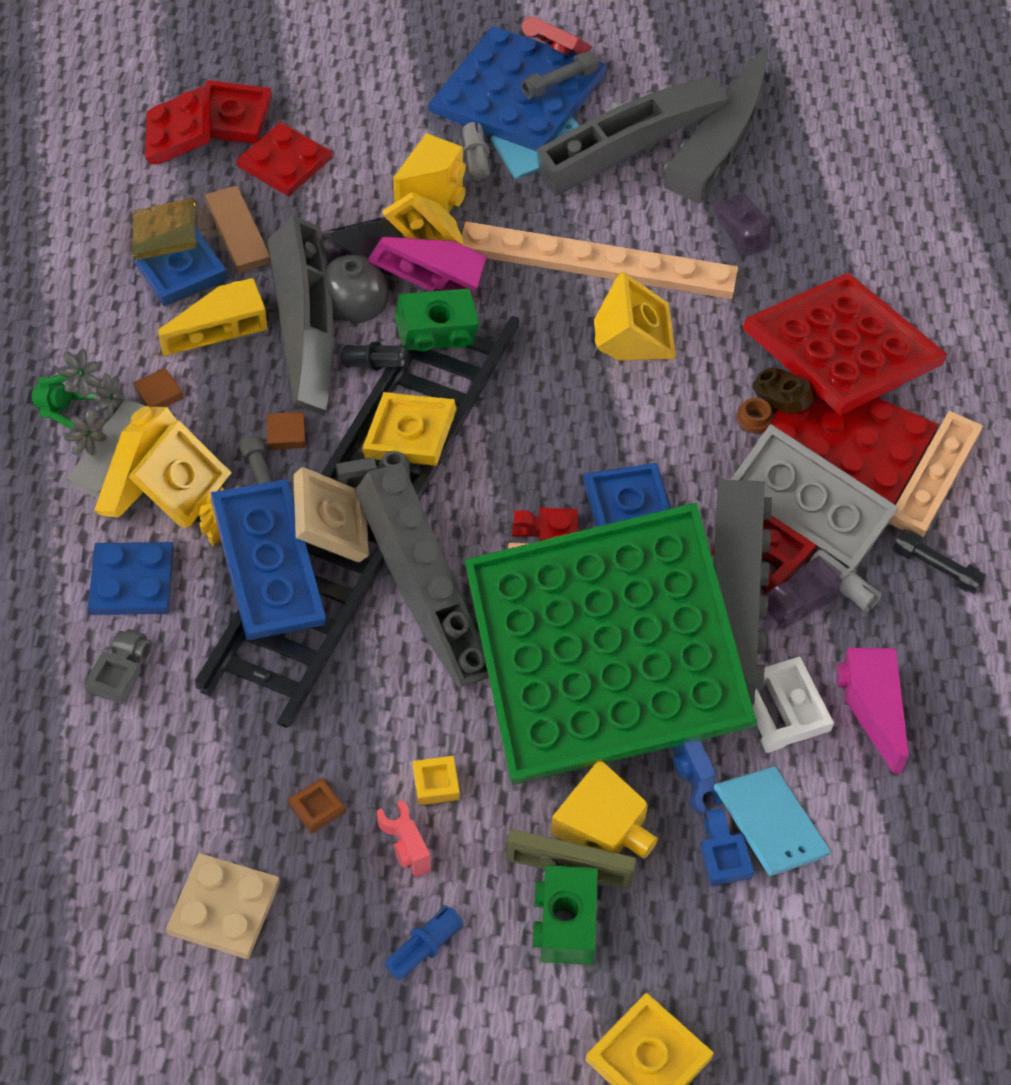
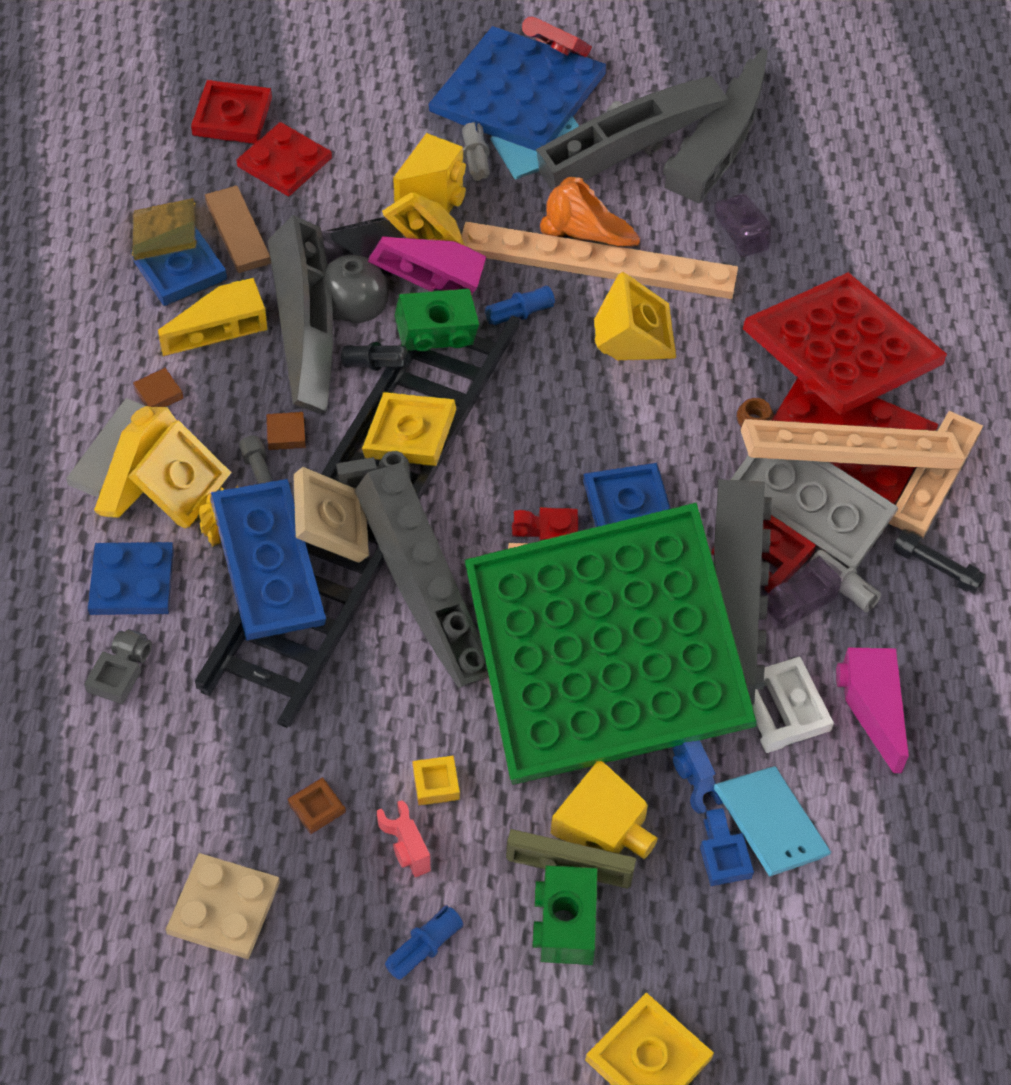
(53, 396): dark grey plant -> none
(177, 126): red plate -> none
(520, 305): none -> blue axle
(581, 215): none -> orange hair
(583, 64): dark grey bar -> none
(783, 390): dark brown plate -> none
(851, 444): none -> light nougat plate

